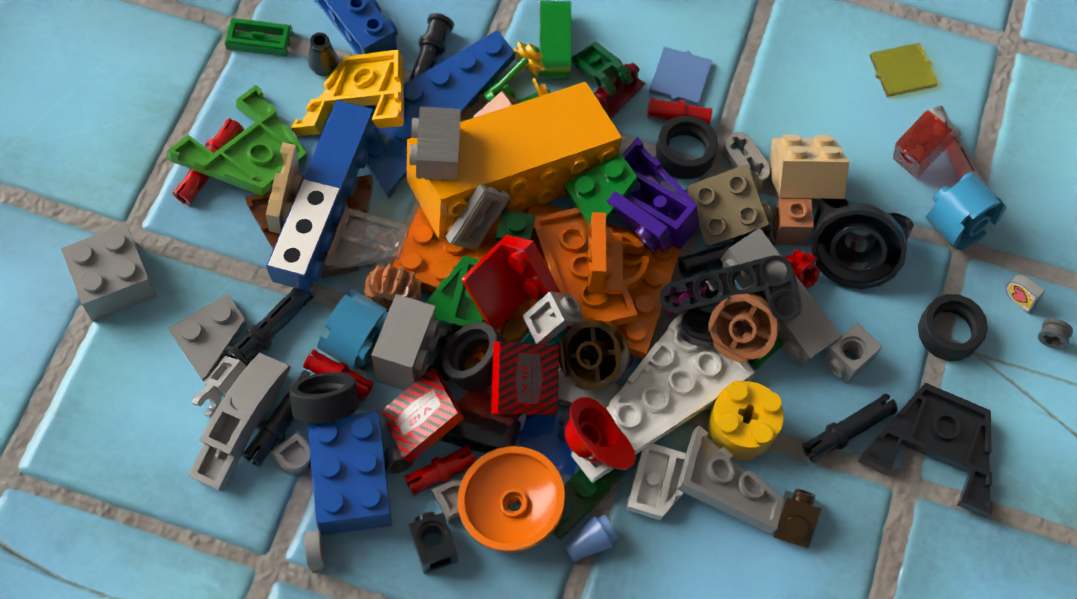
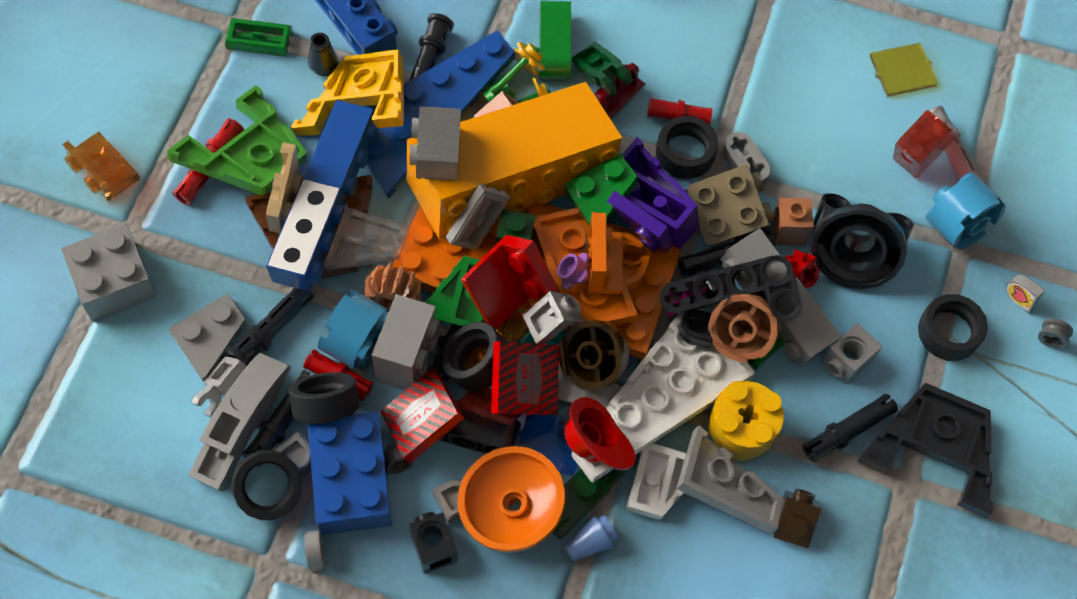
(102, 166): none -> clear orange bracket
(266, 512): none -> black tyre
(440, 470): red pin -> none
(573, 270): none -> medium lavender plate
(680, 76): medium blue piece -> none
(808, 167): tan brick -> none

